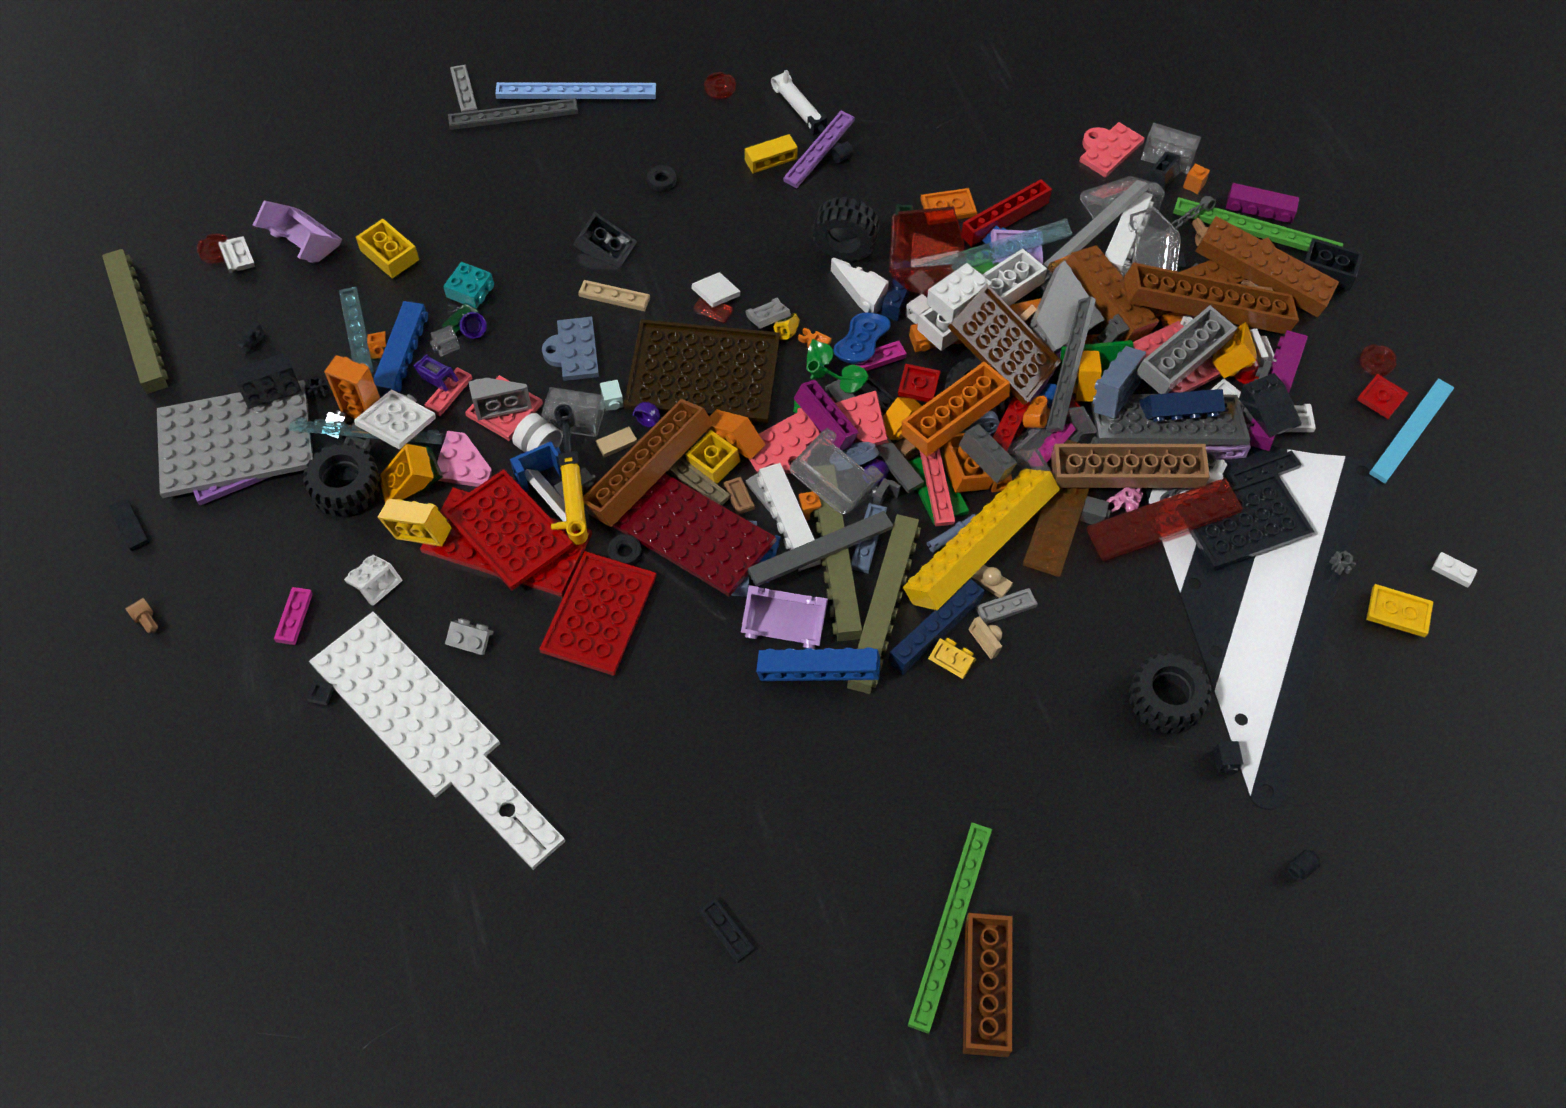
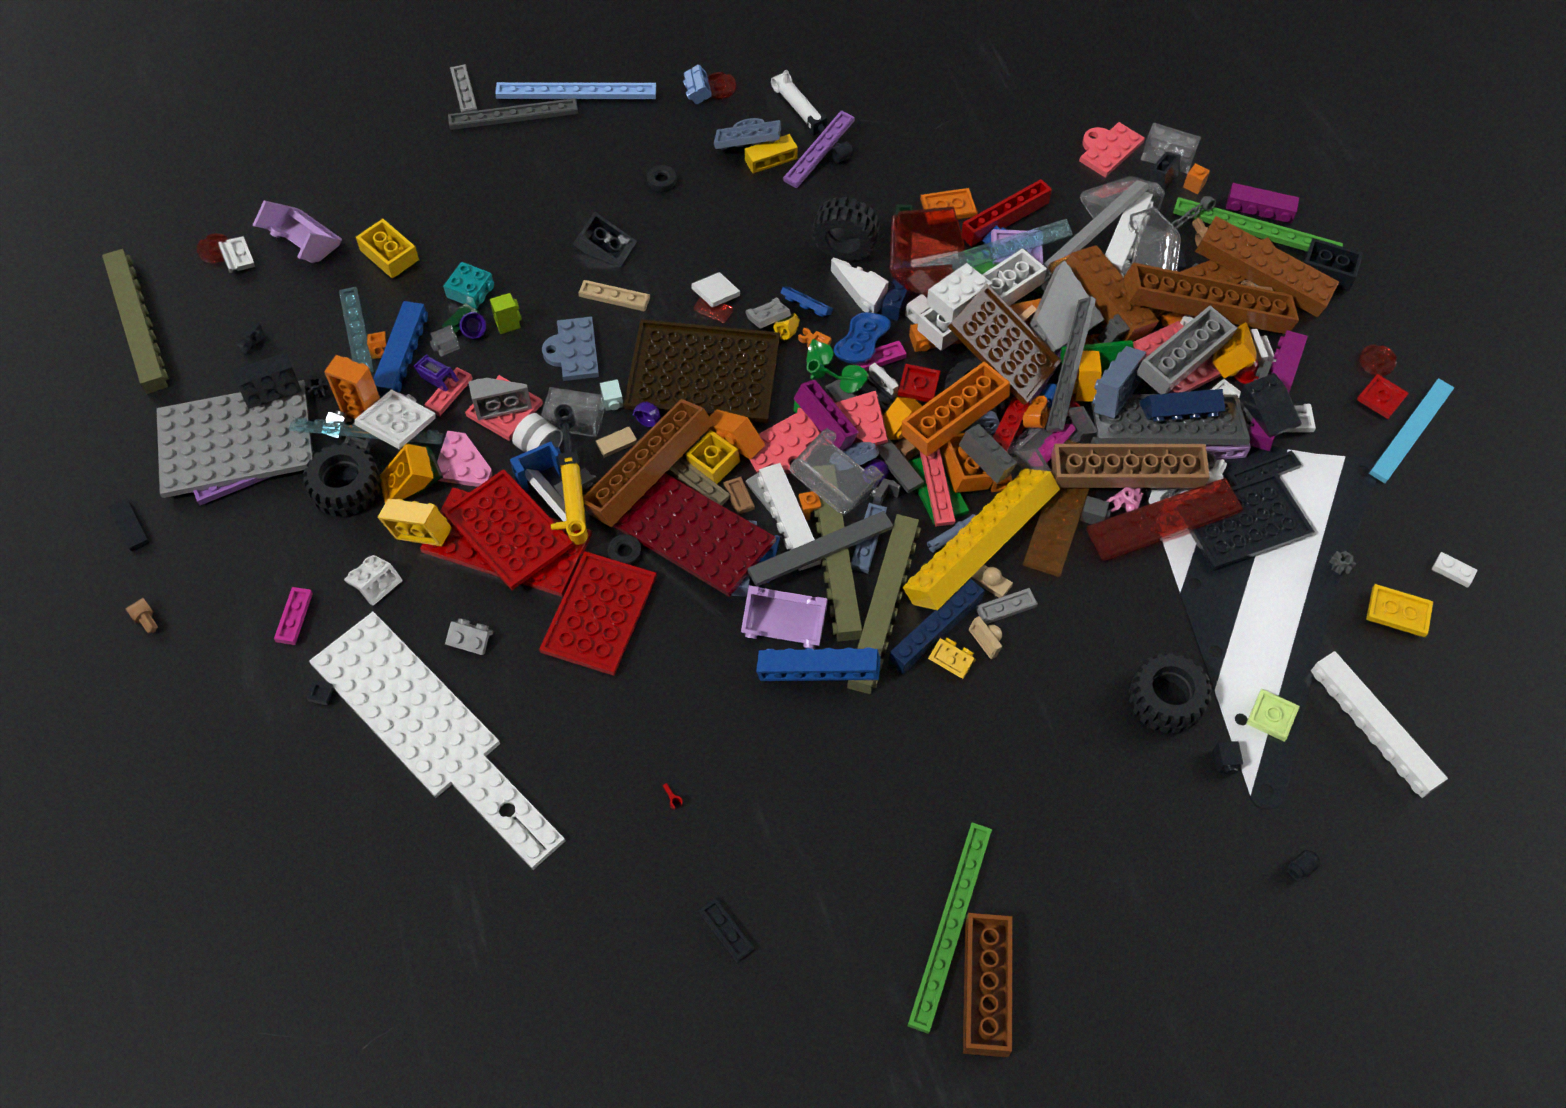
(506, 313): none -> lime brick
(672, 796): none -> red hand
(697, 84): none -> medium blue brick
(747, 131): none -> sand blue plate
(806, 302): none -> blue plate
(879, 375): none -> white plate
(1272, 715): none -> yellowish green tile
(1378, 725): none -> white brick

